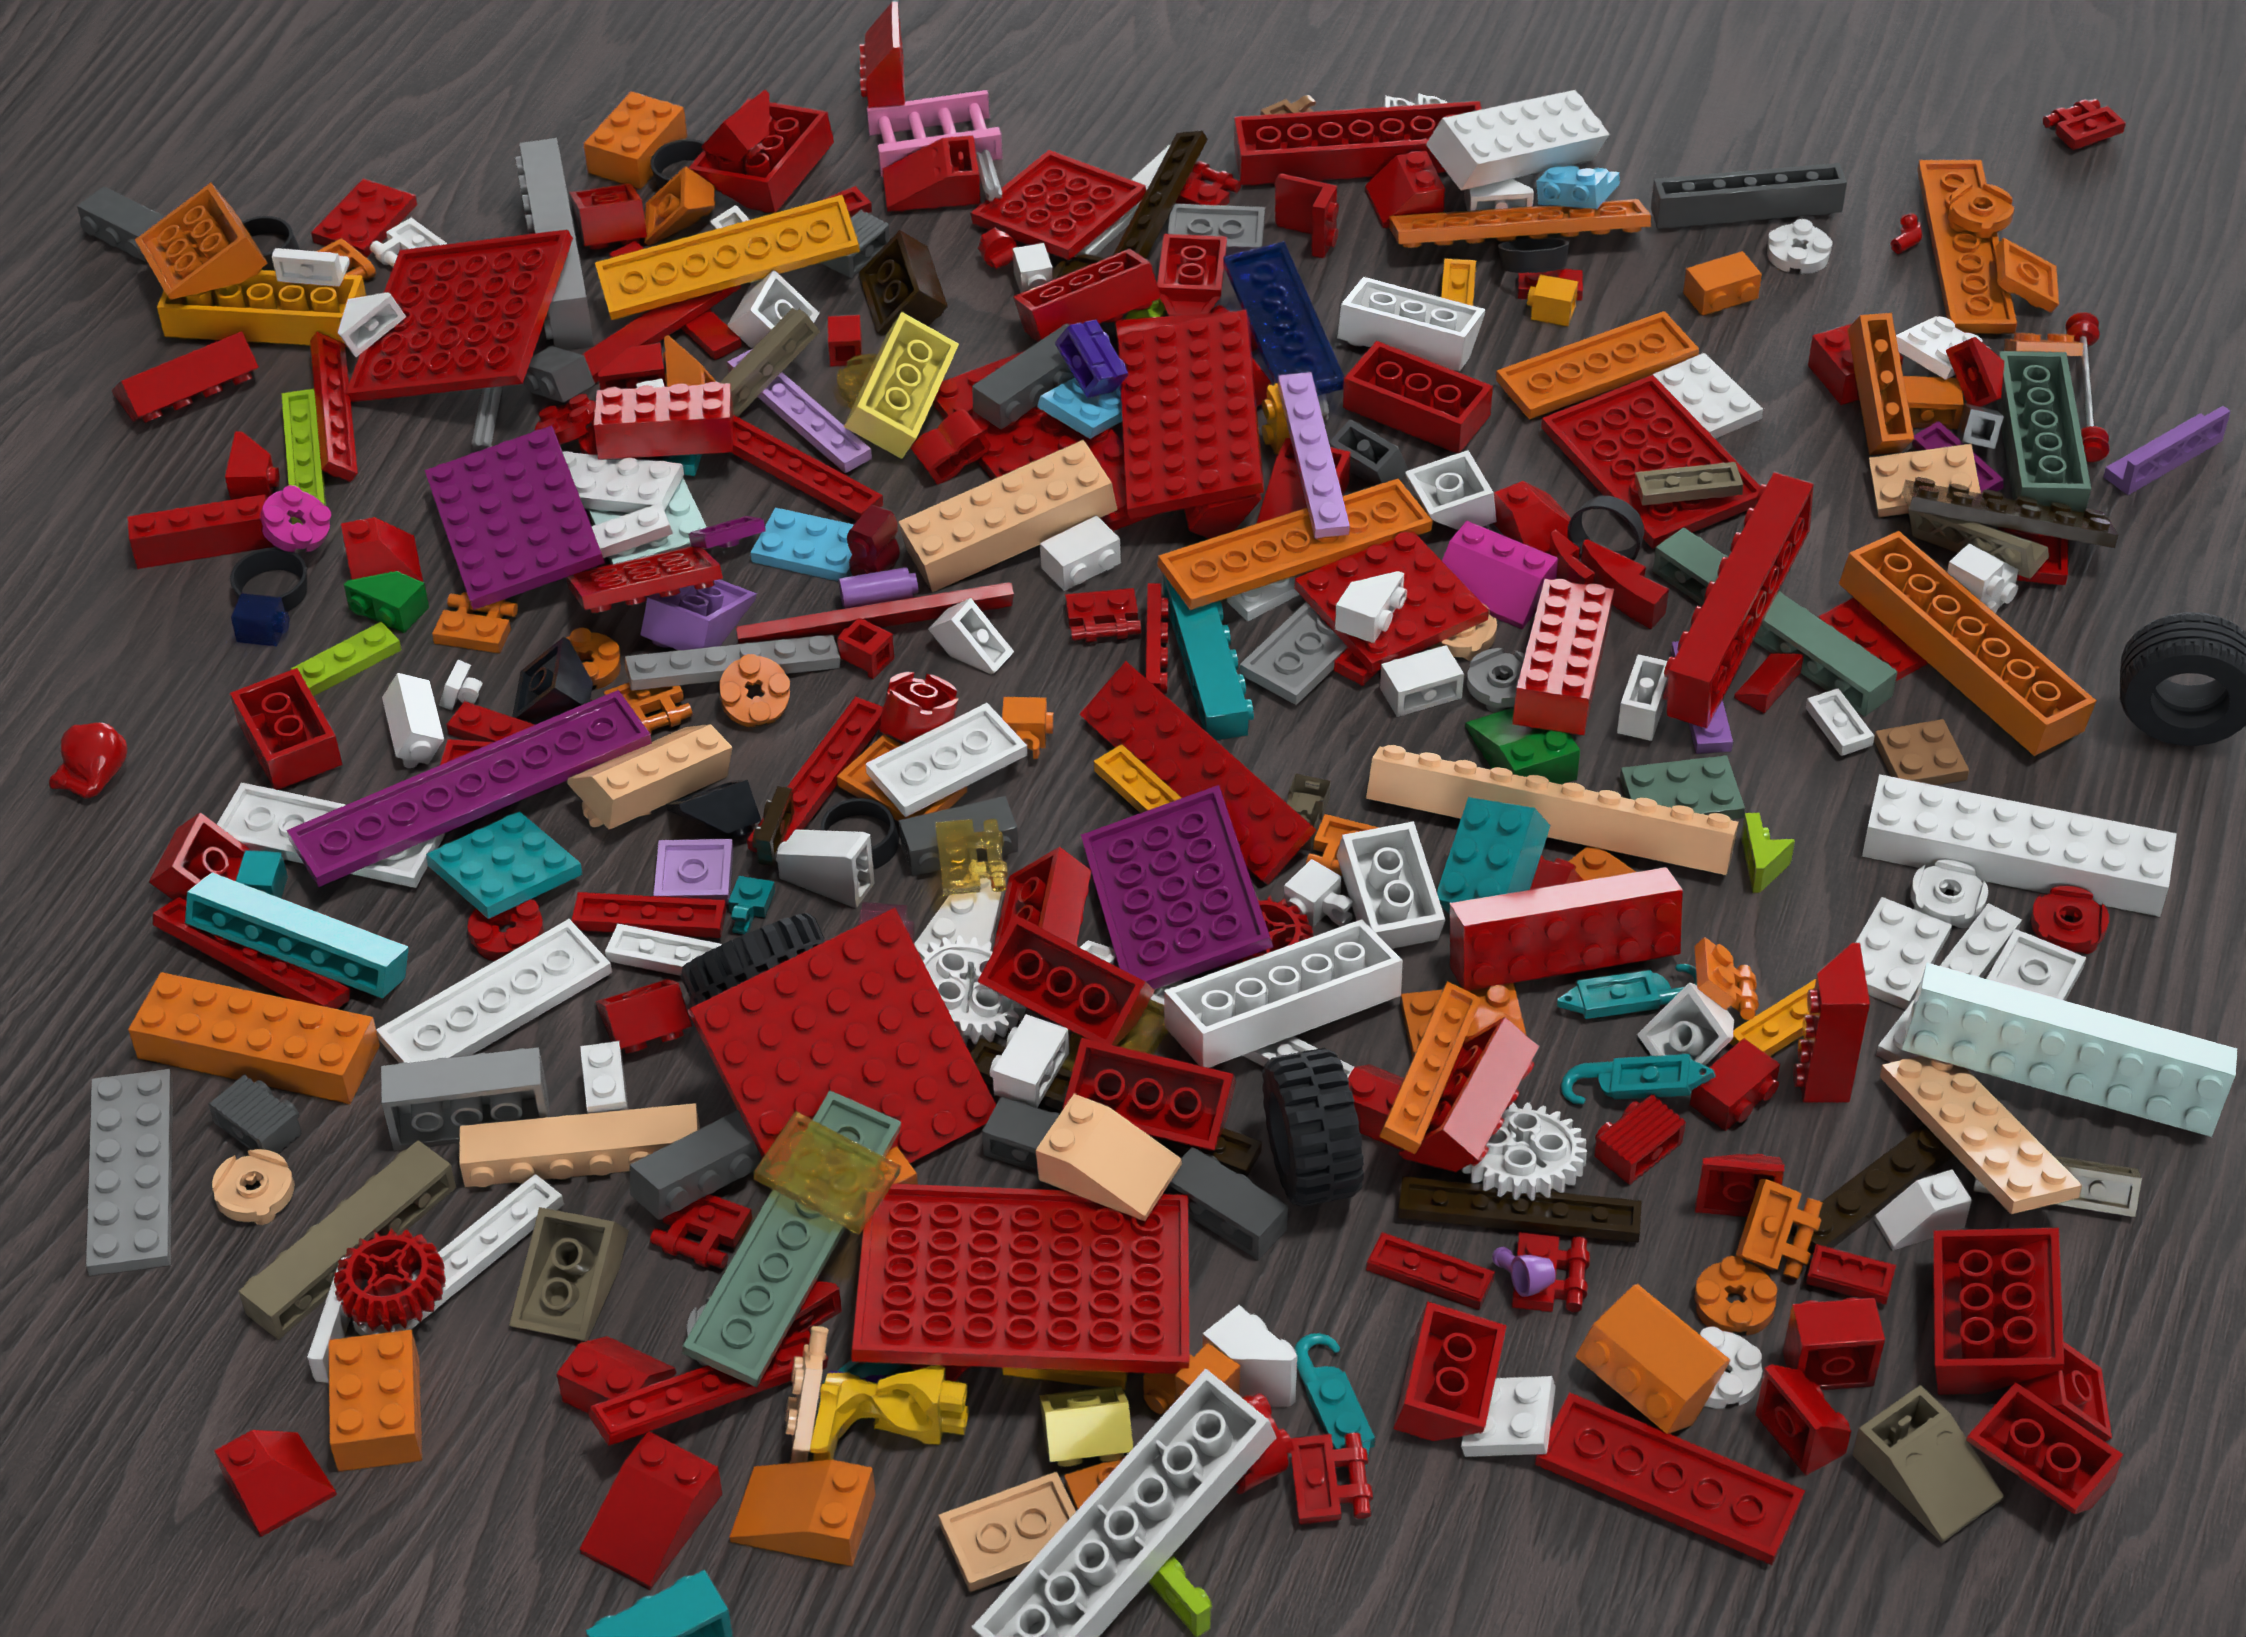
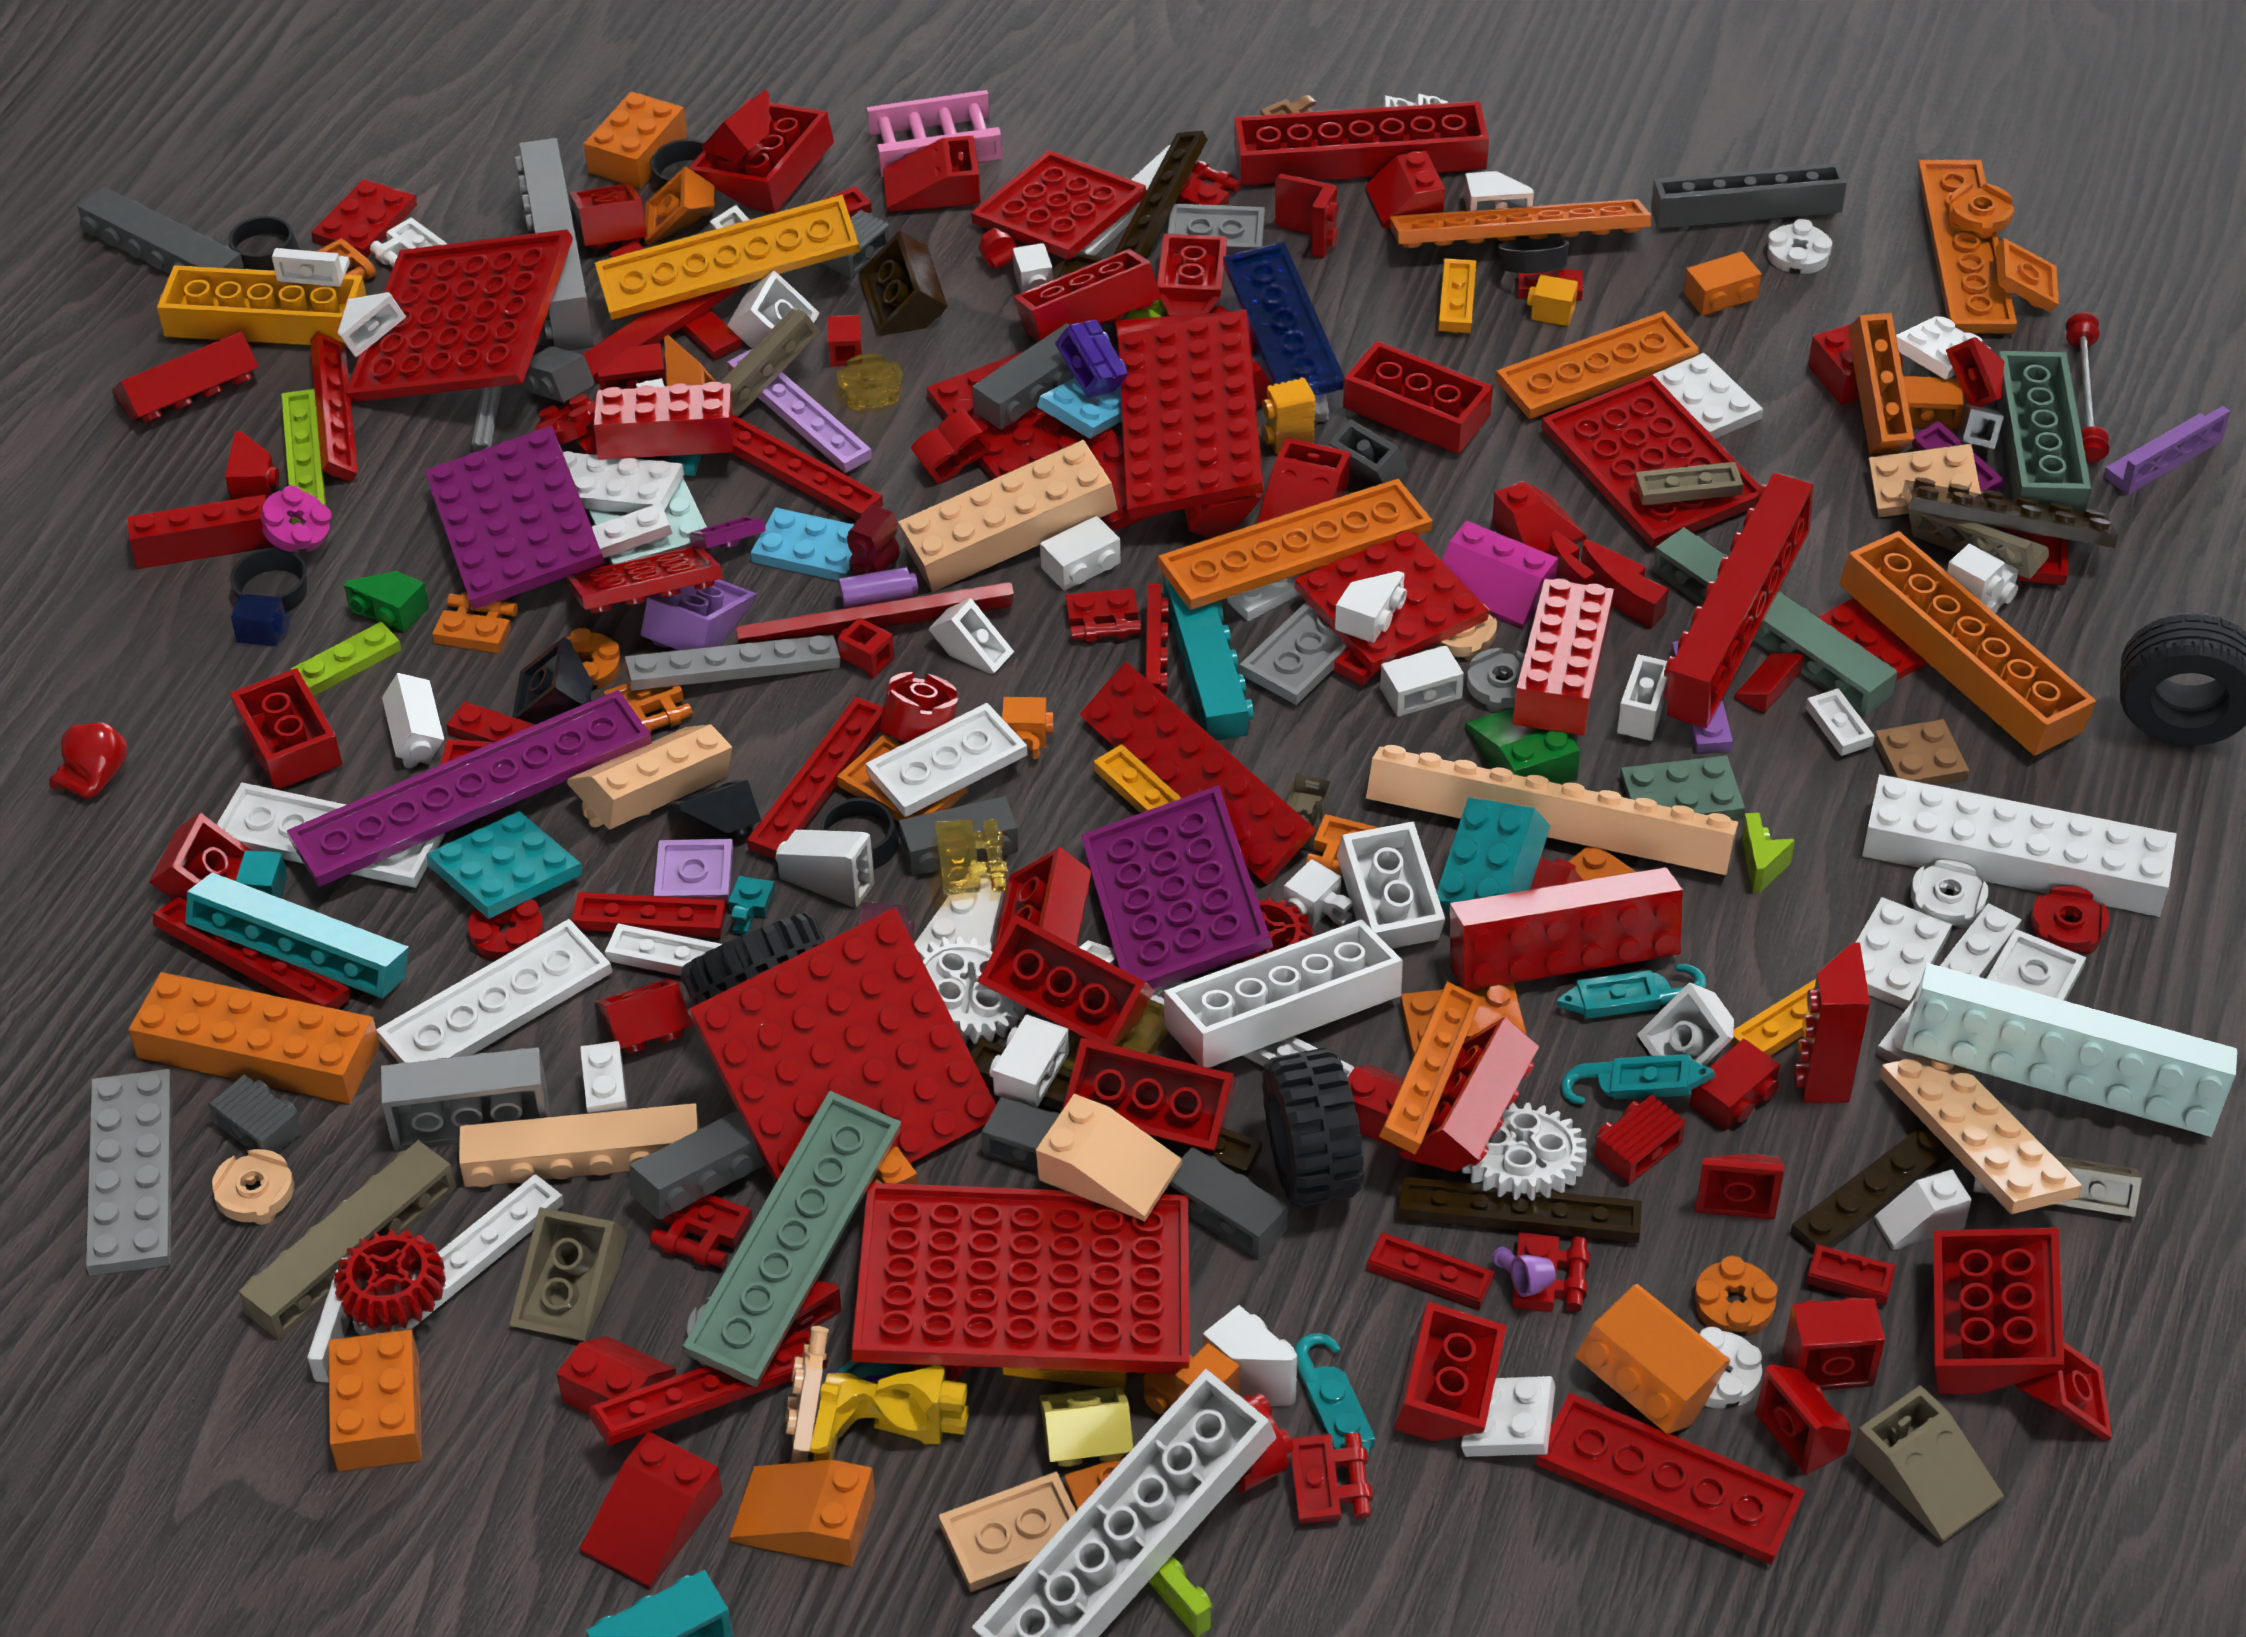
(200, 247): orange slope -> none
(273, 1477): red slope -> none
(379, 548): red slope -> none
(460, 687): white tile -> none
(752, 671): orange plate -> none
(777, 818): dark brown plate -> none
(827, 1172): clear yellow plate -> none
(883, 61): red slope -> none
(901, 385): light yellow brick -> none
(988, 175): light grey axle -> none
(1313, 455): lavender plate -> none
(1411, 322): white slope -> none
(1454, 491): white slope -> none
(1517, 139): white brick -> none
(1576, 187): medium azure plate -> none
(1623, 509): black tyre -> none
(1724, 982): orange plate -> none
(1769, 1226): orange plate -> none
(1910, 234): red arm -> none
(2047, 1449): red slope -> none
(2055, 343): orange plate -> none
(2084, 123): red plate -> none

